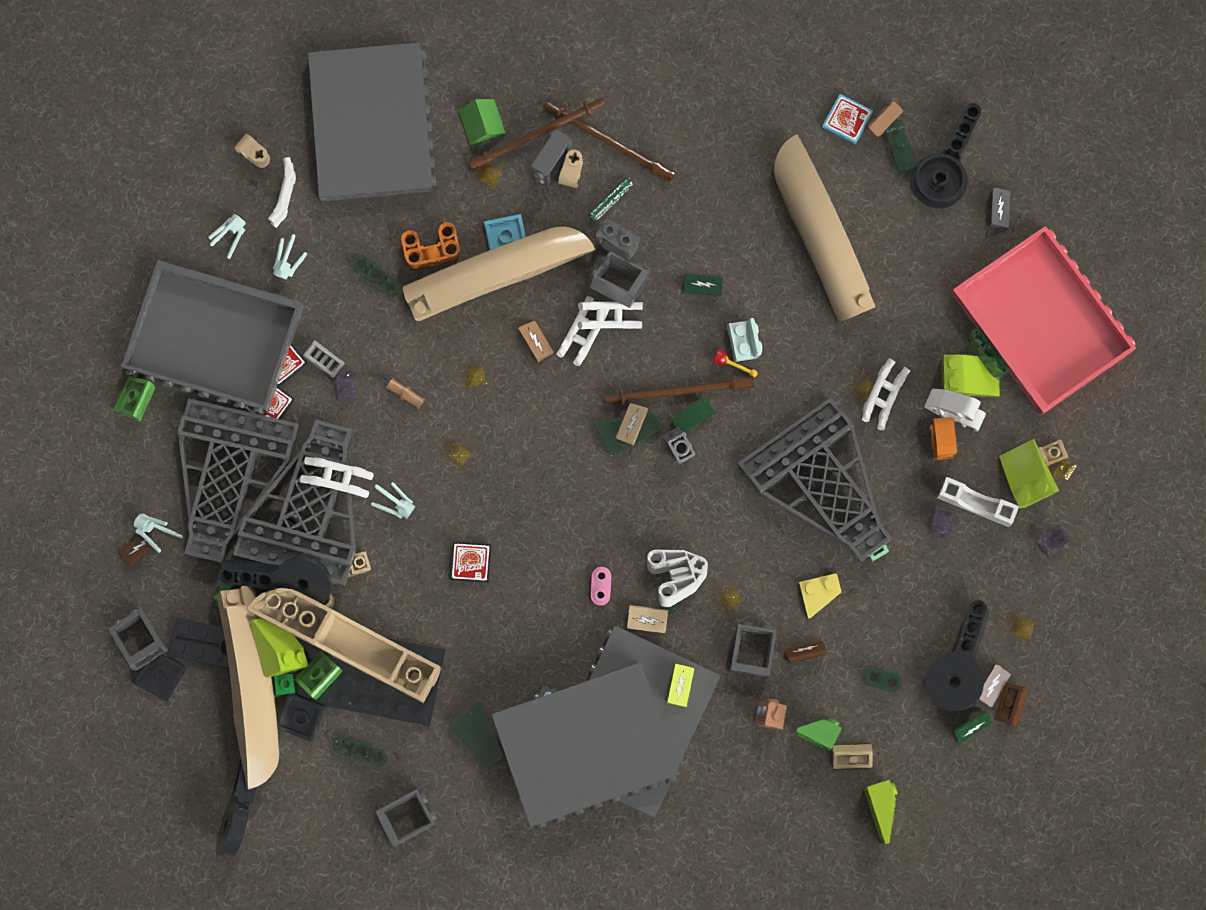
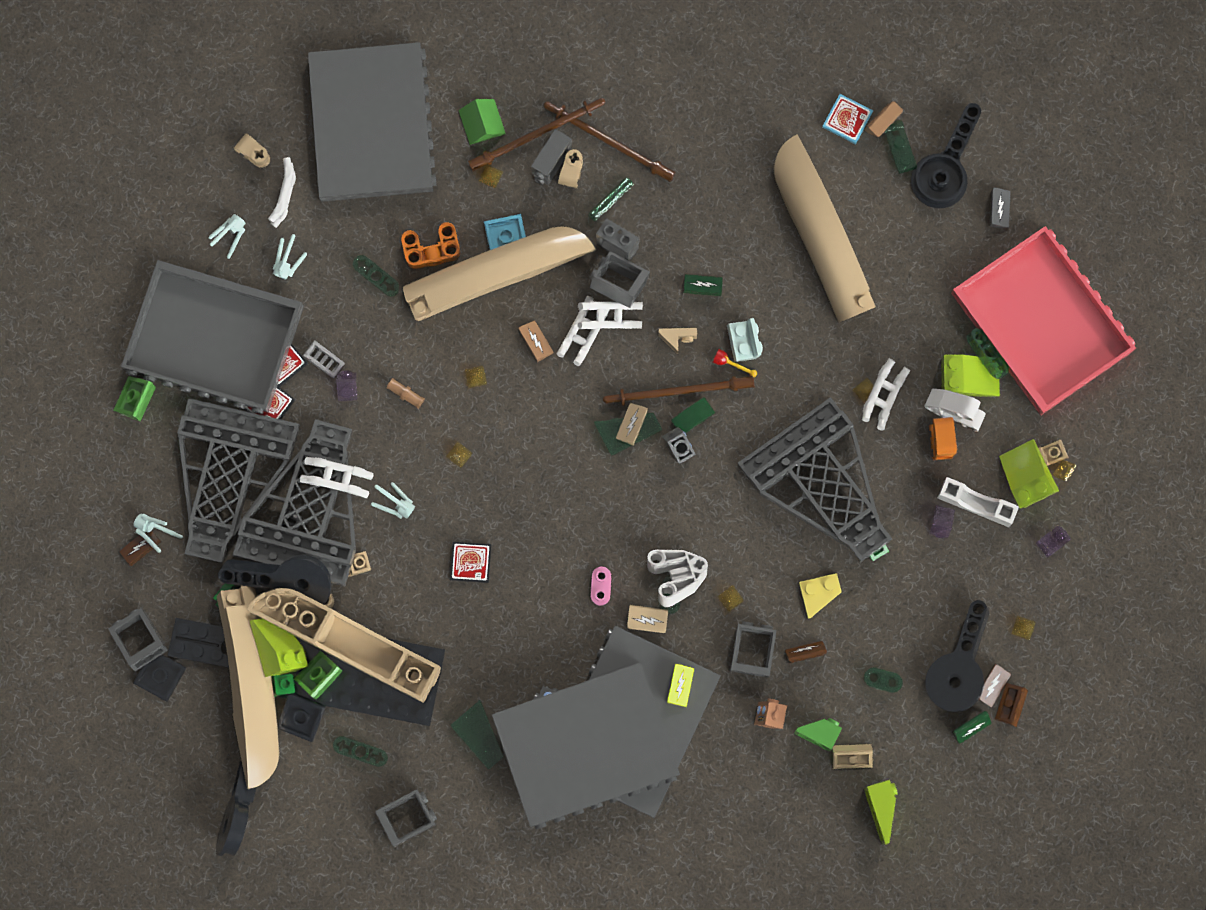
(671, 336): none -> tan slope

